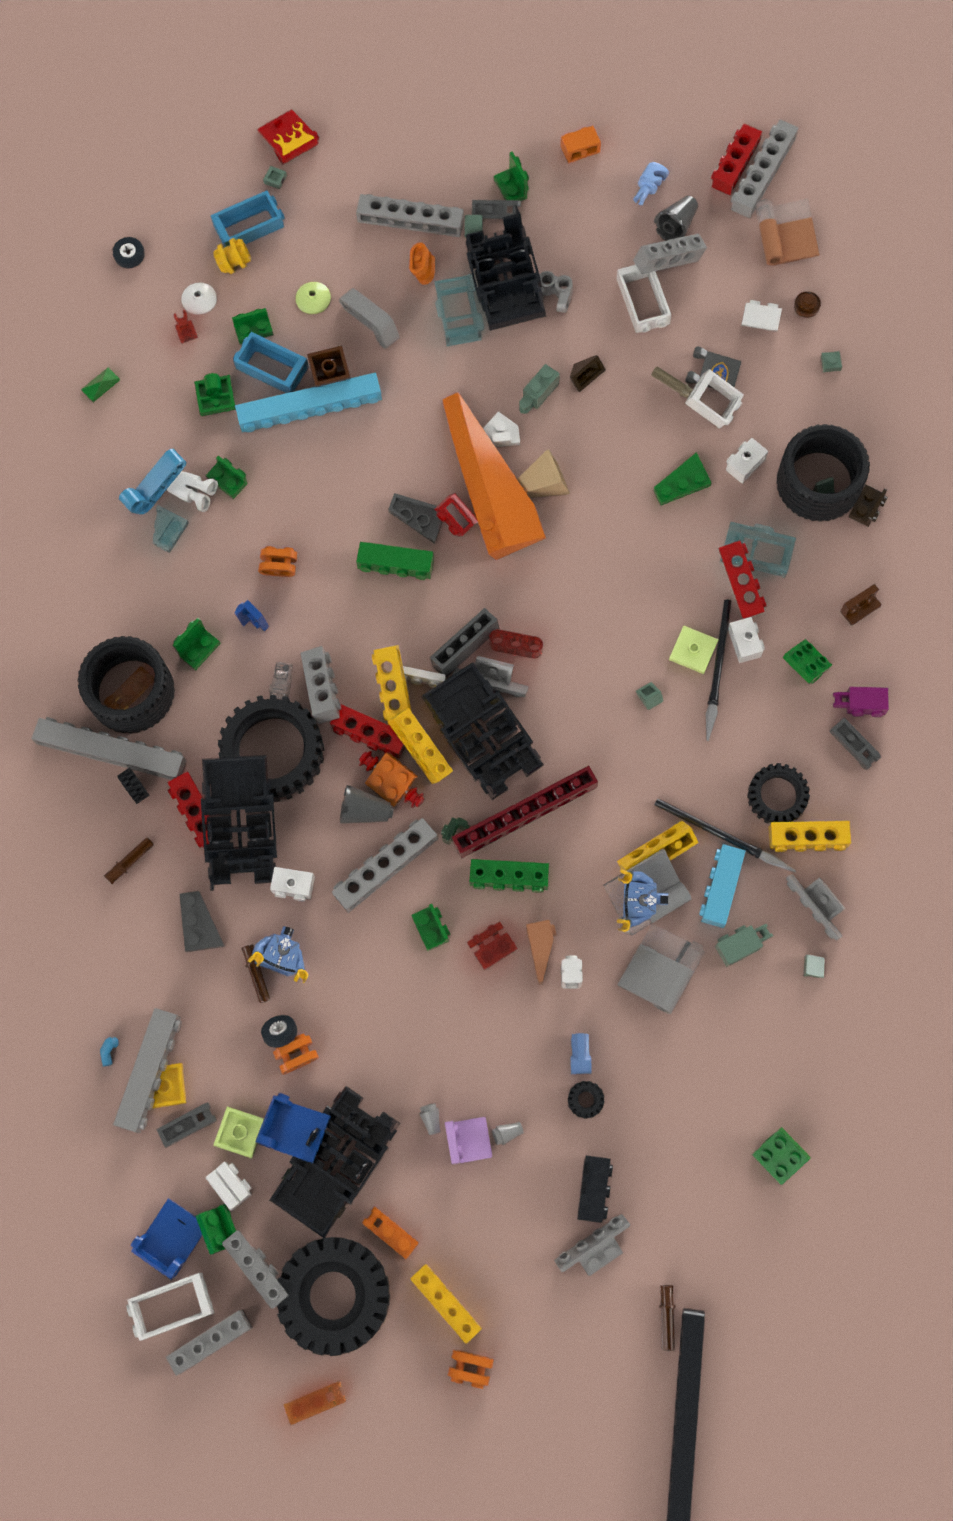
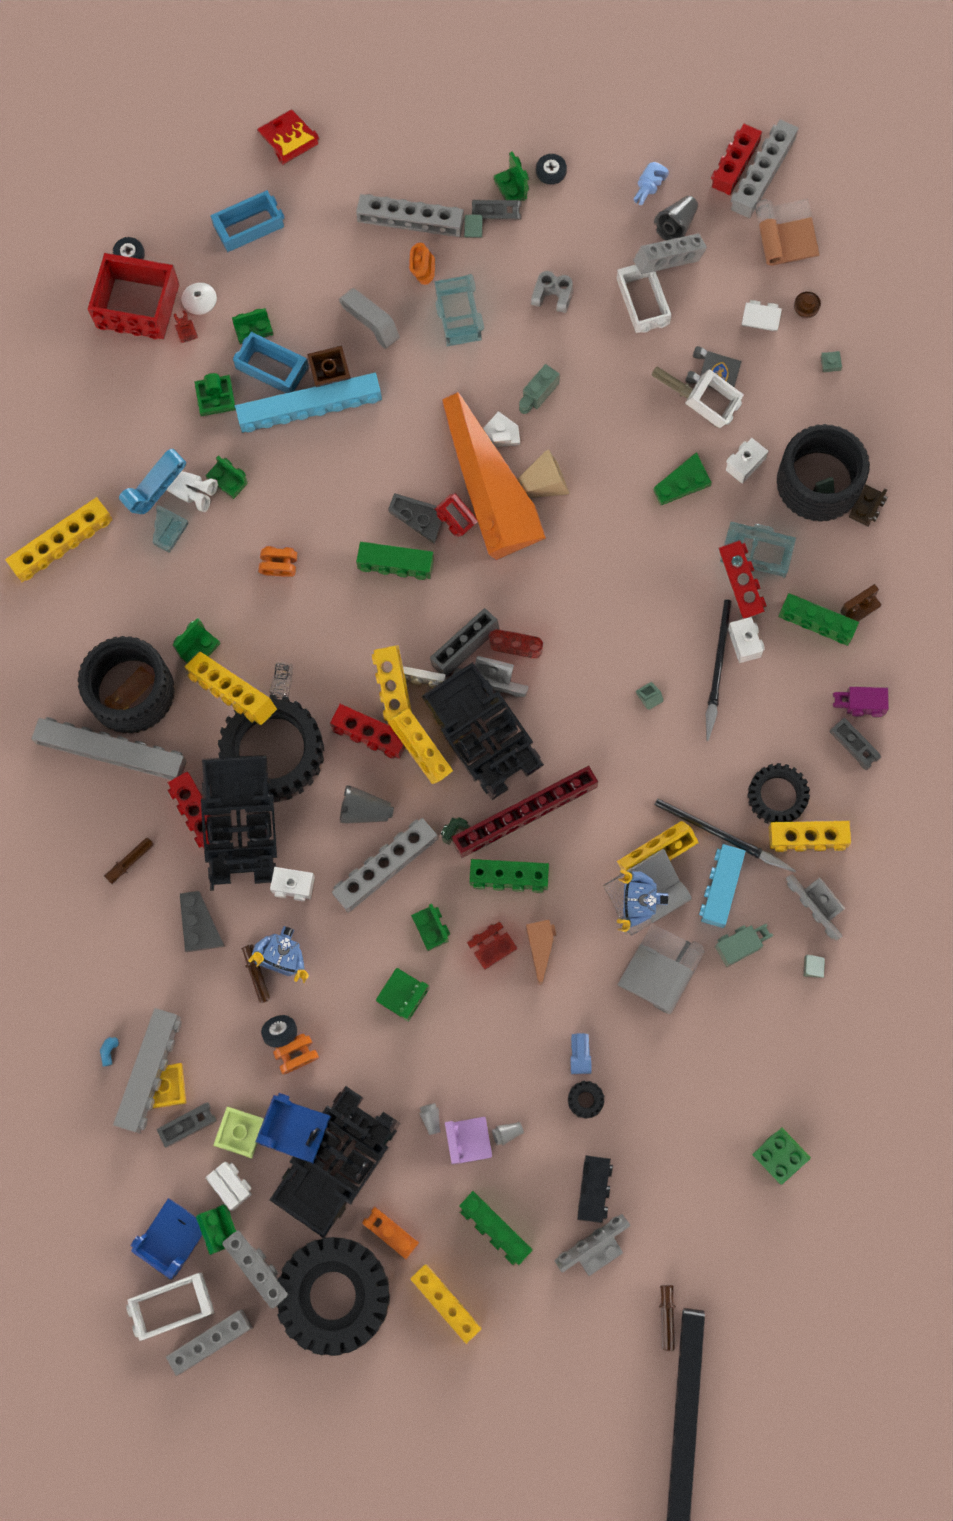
(49, 539): none -> yellow brick
(100, 384): green slope -> none
(133, 785): black tyre -> none
(135, 271): none -> red window
(230, 688): none -> yellow brick
(232, 256): yellow piece -> none
(248, 612): blue bracket -> none
(275, 177): sand green plate -> none
(313, 1403): clear orange plate -> none
(316, 303): yellowish green dish -> none
(321, 710): light grey brick -> none
(391, 779): orange plate -> none
(402, 994): none -> green bracket
(477, 1378): orange brick -> none
(490, 1223): none -> green brick
(514, 298): black piece -> none
(544, 173): none -> black bush
(571, 972): white brick -> none
(580, 144): orange brick -> none
(586, 371): dark brown slope -> none
(693, 649): yellowish green plate -> none
(807, 661): green plate -> none
(818, 619): none -> green brick

